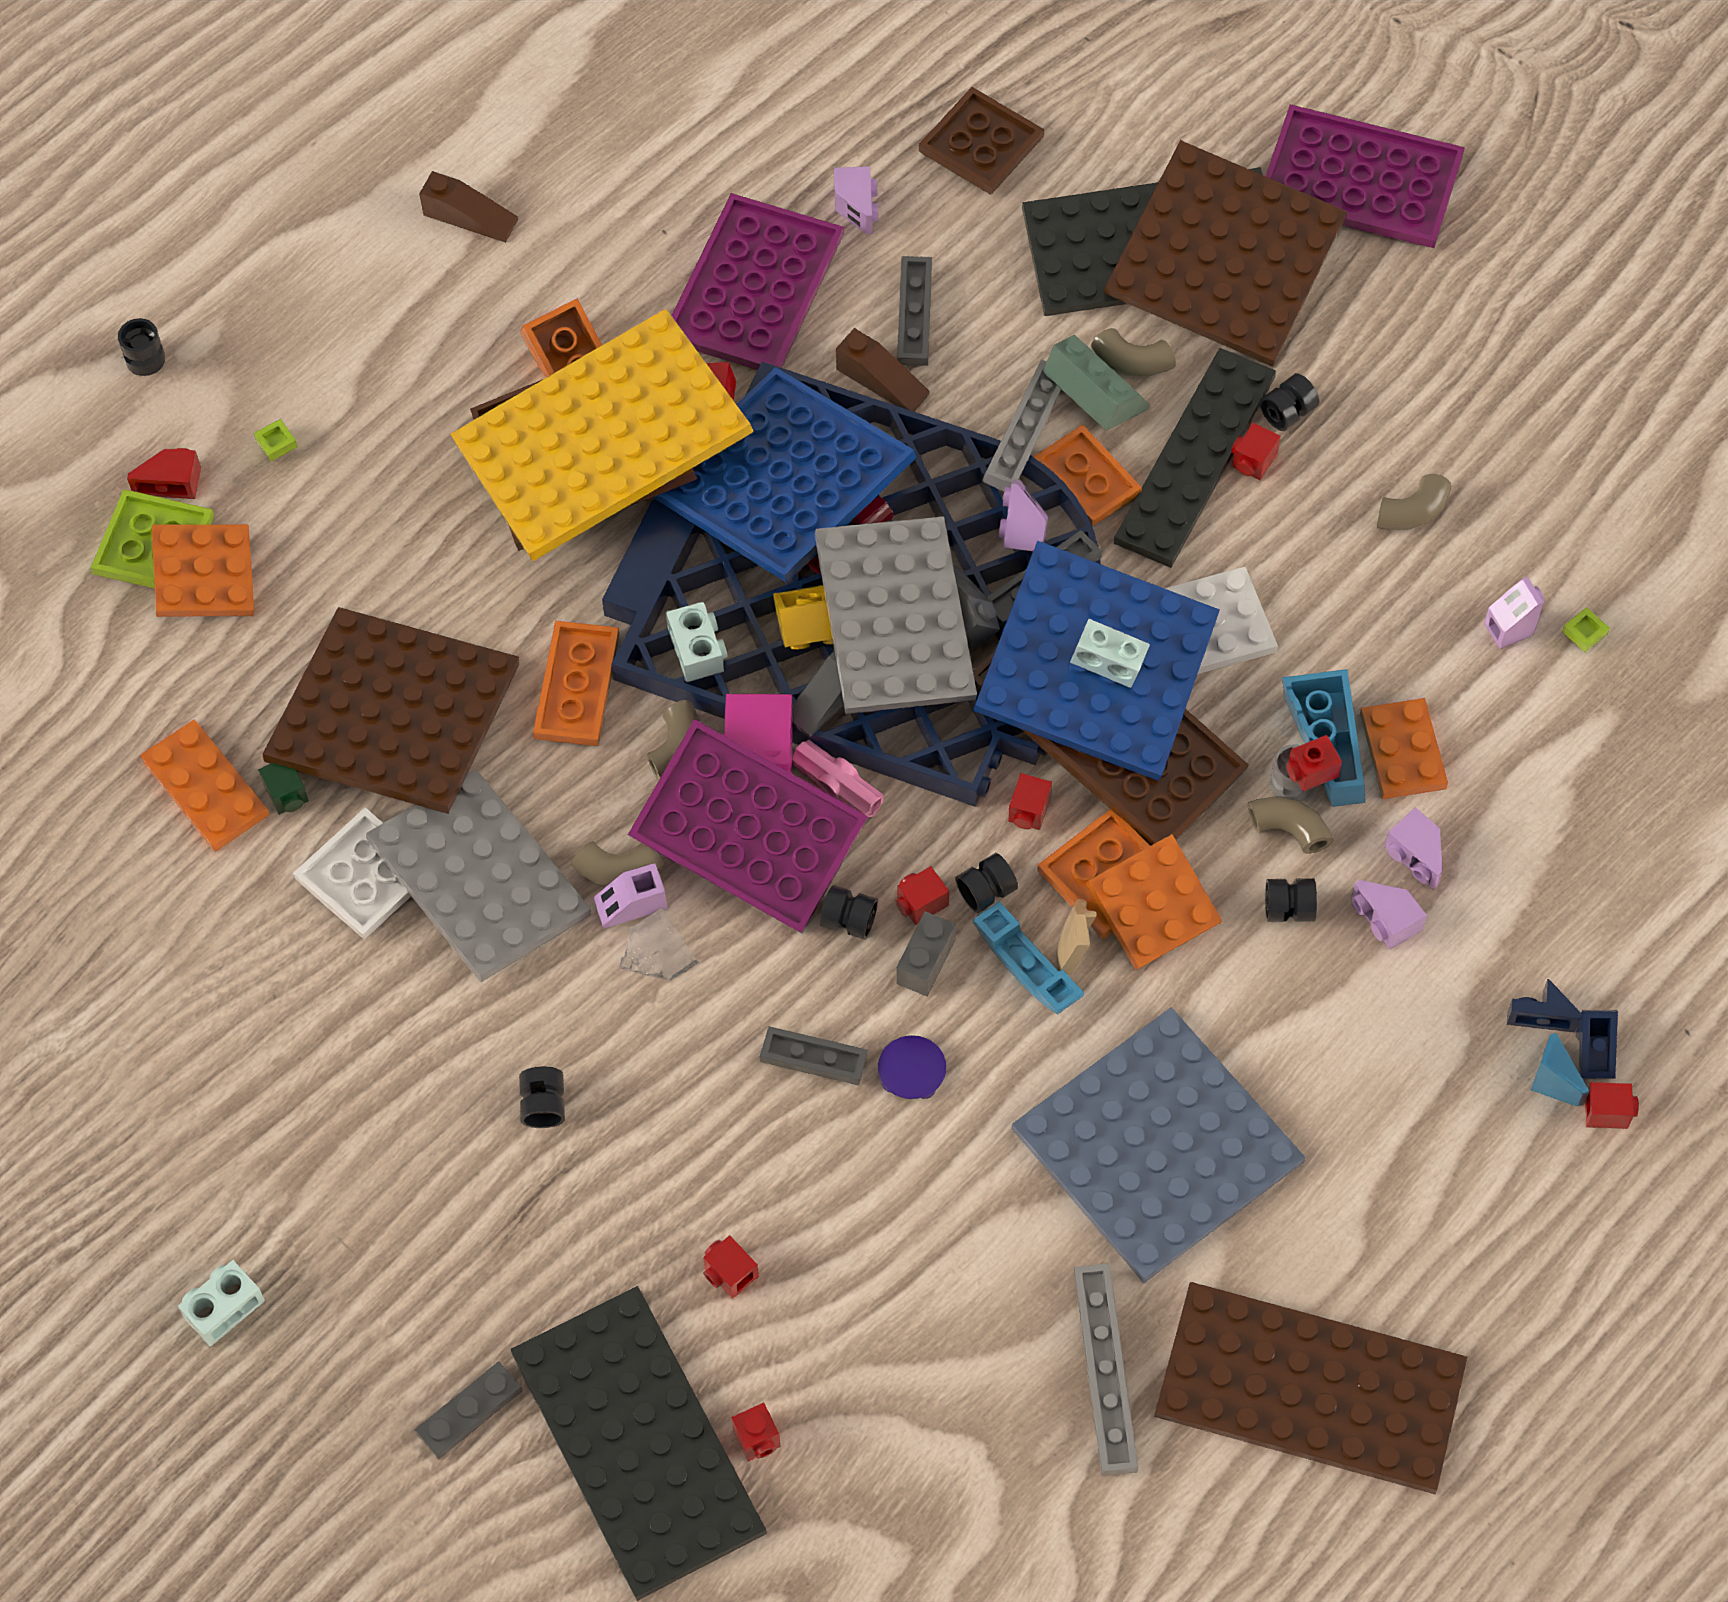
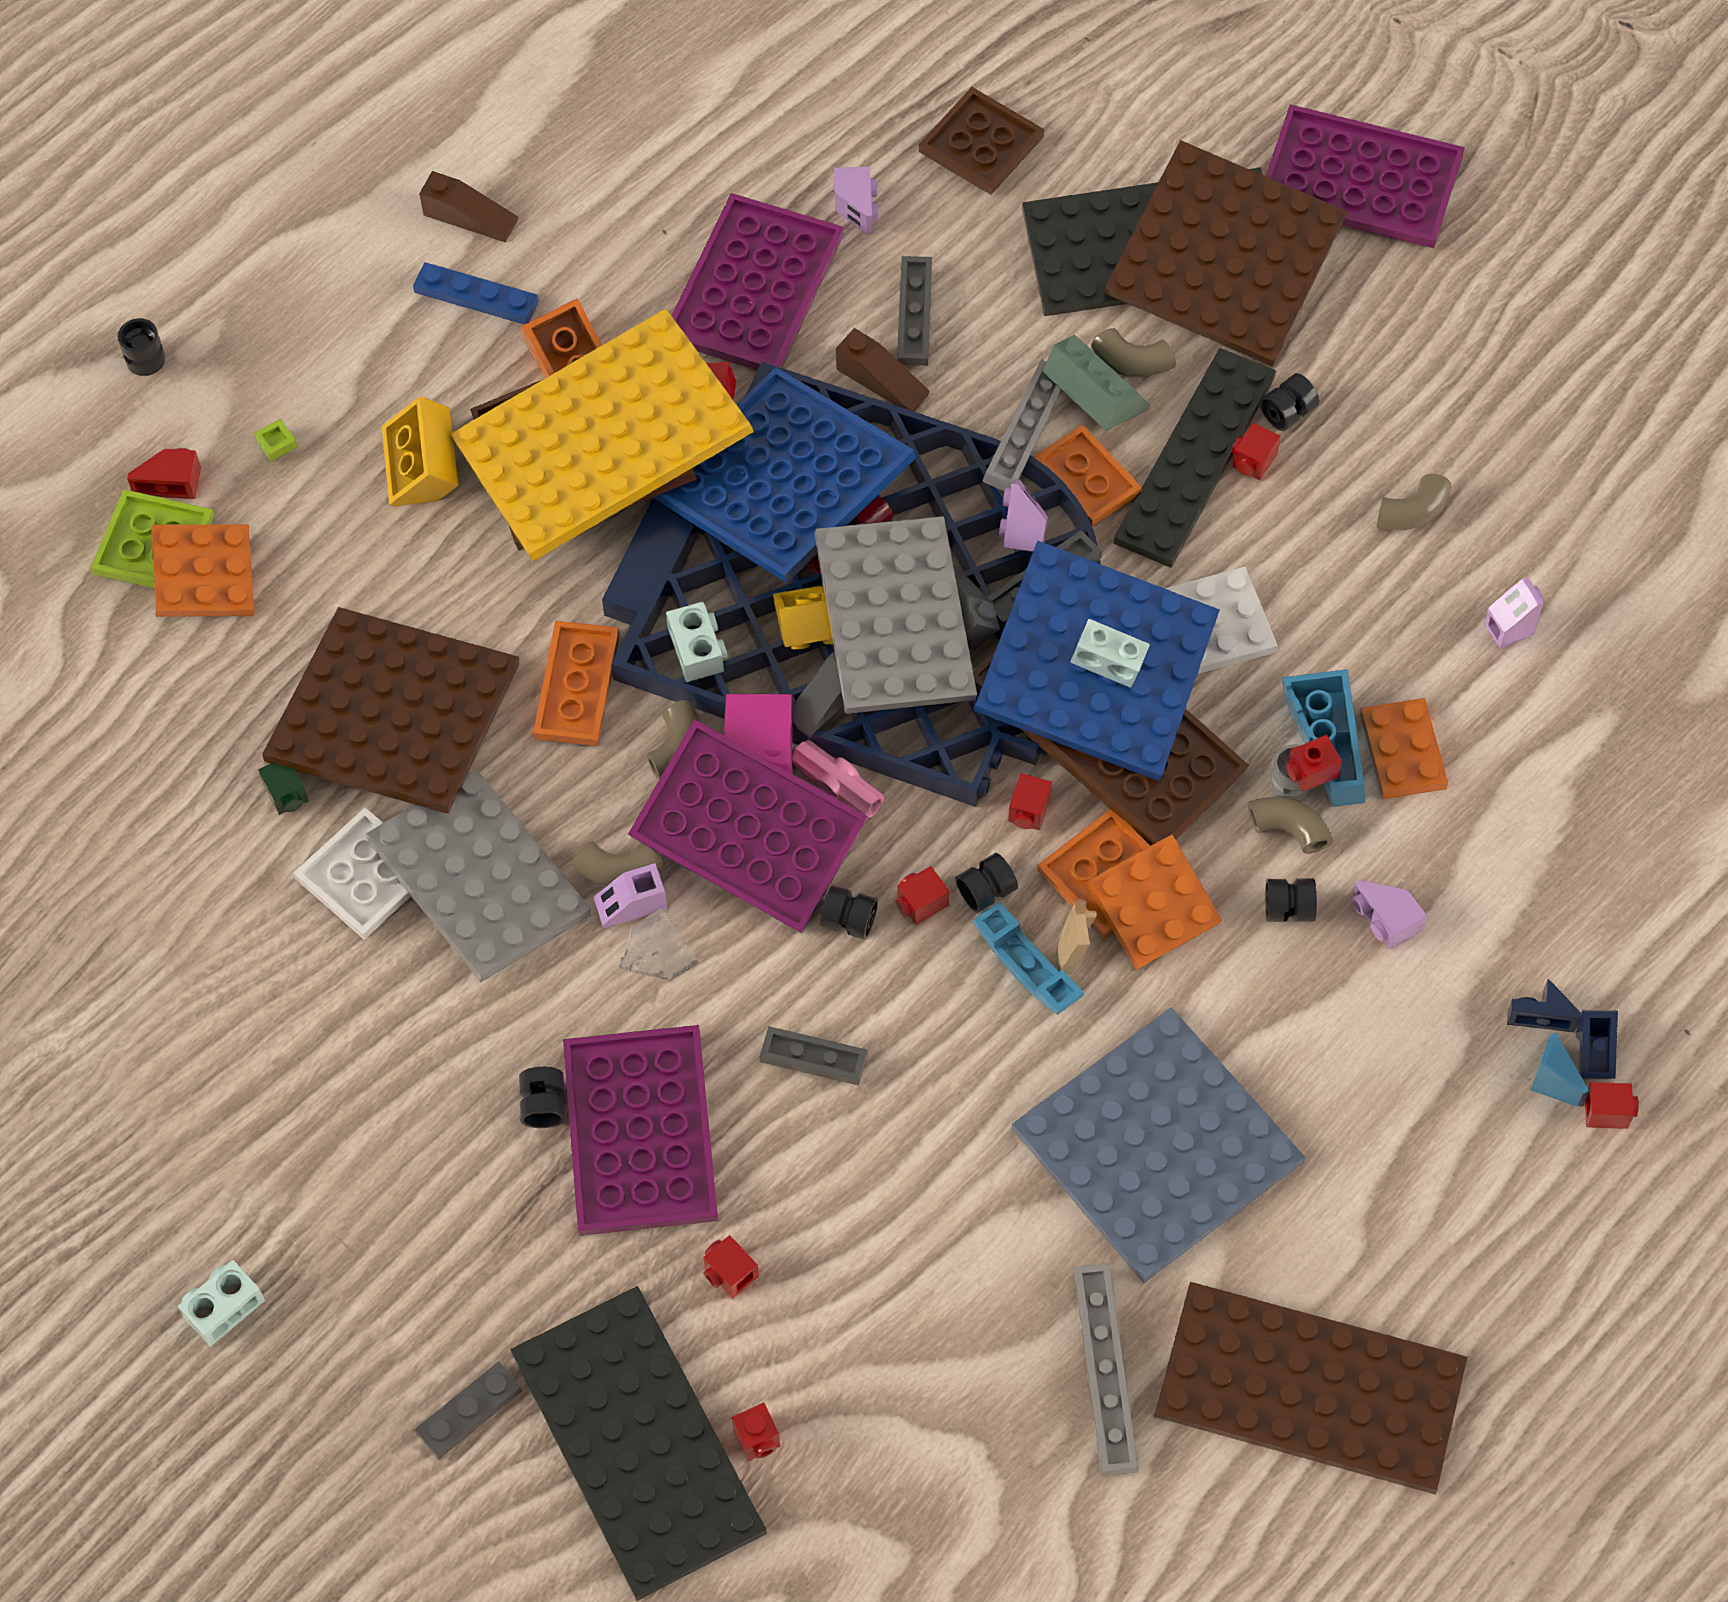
(204, 785): orange plate -> none
(419, 453): none -> yellow slope
(475, 293): none -> blue plate
(639, 1130): none -> magenta plate
(912, 1067): dark purple dish -> none
(926, 953): dark grey brick -> none
(1418, 846): lavender slope -> none
(1585, 629): lime plate -> none

